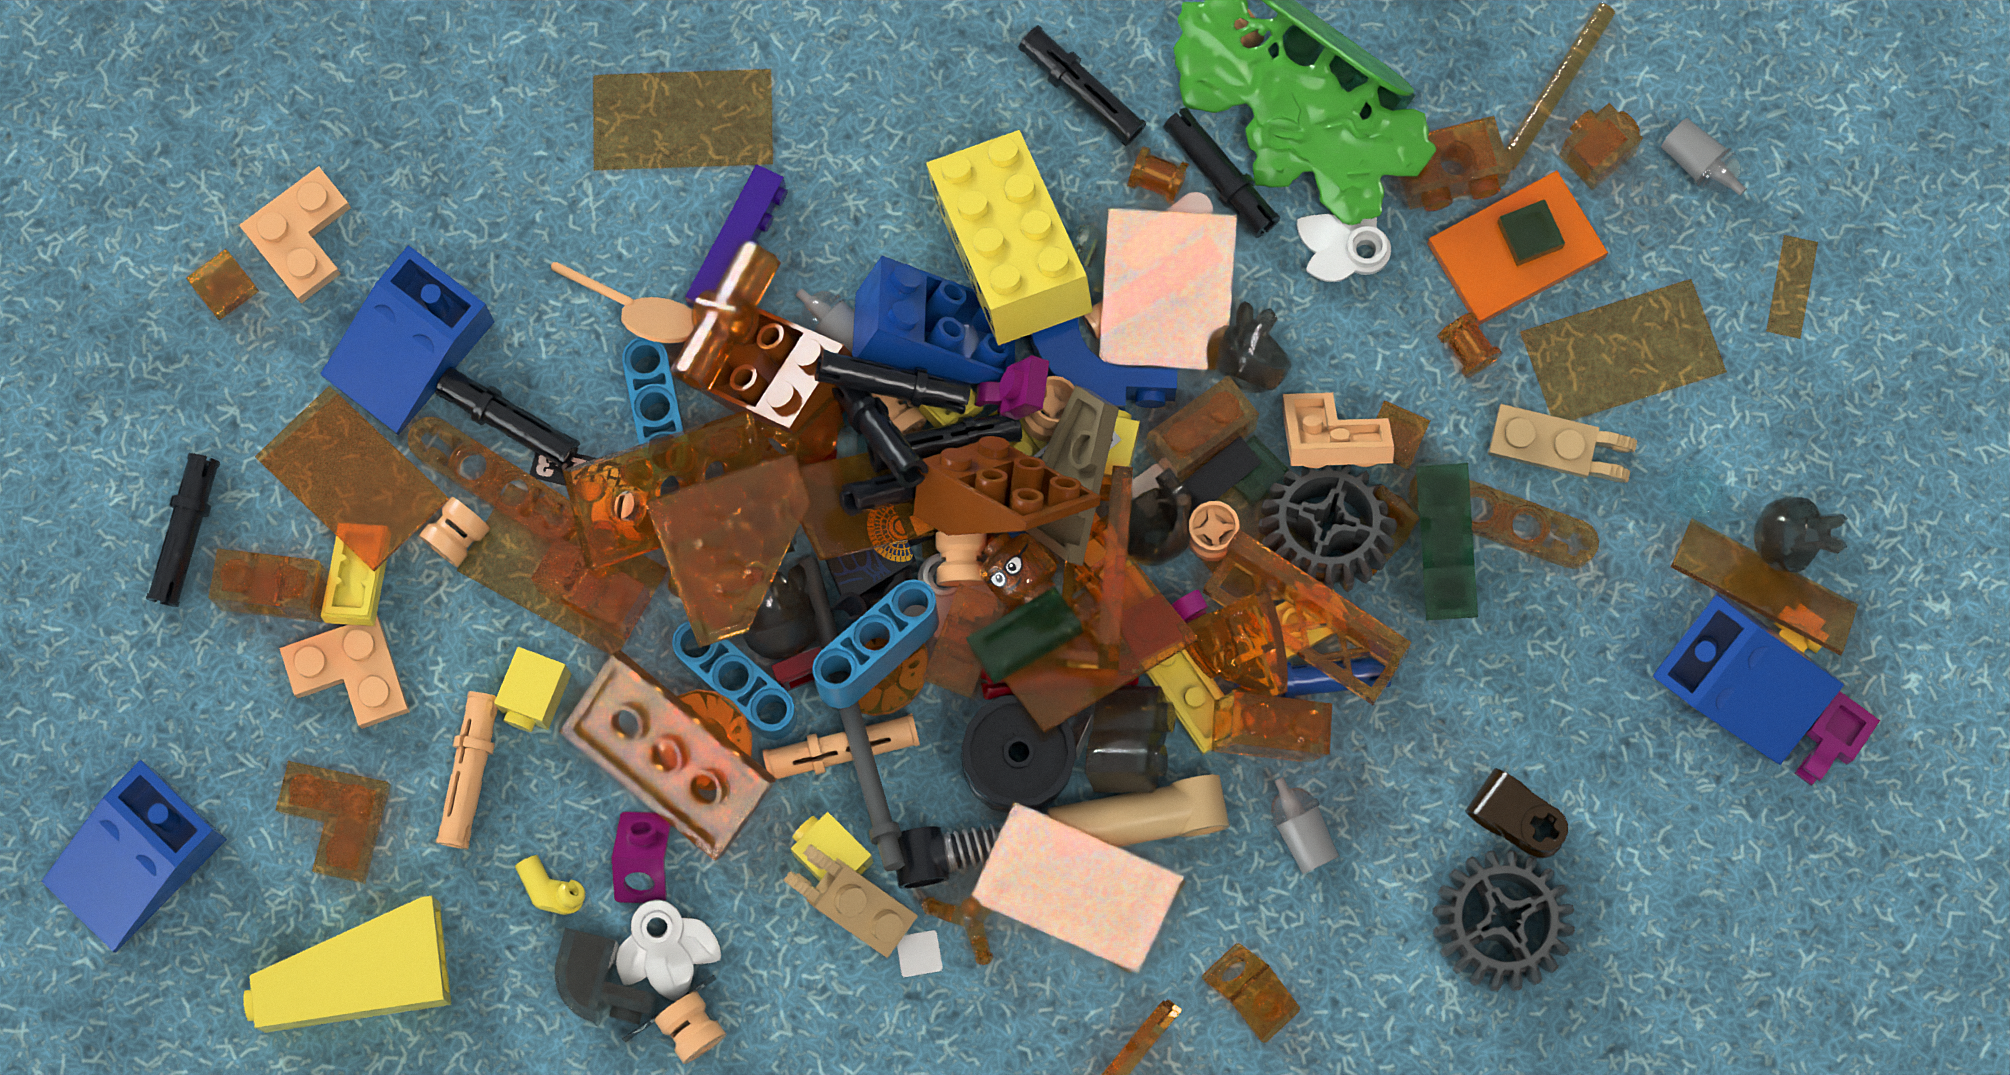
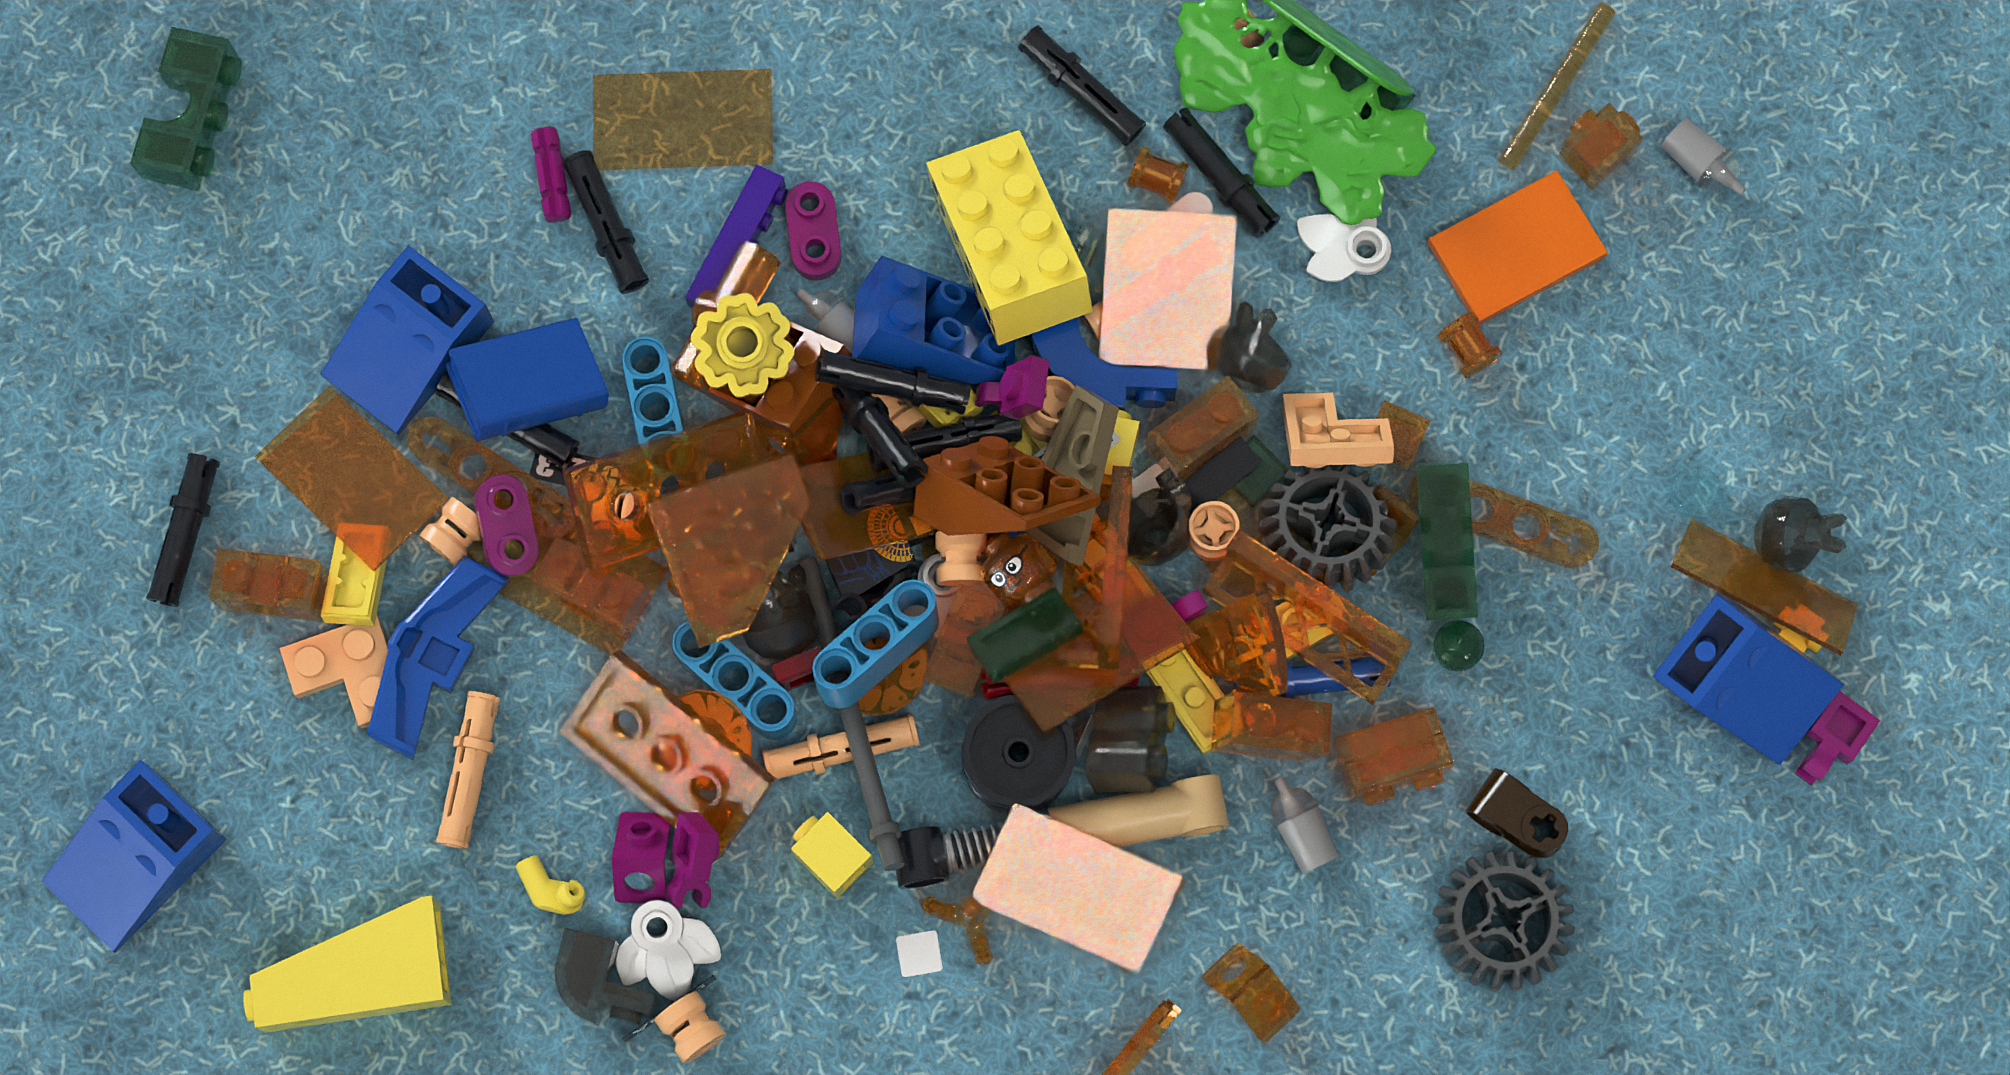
(181, 148): none -> clear green arch
(222, 284): clear orange plate -> none
(286, 231): light nougat plate -> none
(350, 812): clear orange plate -> none
(429, 653): none -> blue plate
(502, 525): none -> magenta plate
(526, 379): none -> blue piece
(532, 690): light yellow brick -> none
(551, 174): none -> magenta axle
(627, 269): none -> black pin
(646, 317): light nougat piece -> none
(692, 853): none -> magenta plate
(742, 345): none -> light yellow plant
(812, 229): none -> magenta plate
(854, 902): tan hinge -> none
(1393, 756): none -> clear orange brick
(1458, 645): none -> clear green plate
(1479, 151): clear orange brick -> none
(1531, 232): clear green tile -> none
(1556, 444): tan hinge -> none
(1623, 351): clear orange piece -> none
(1792, 286): clear orange sticker -> none

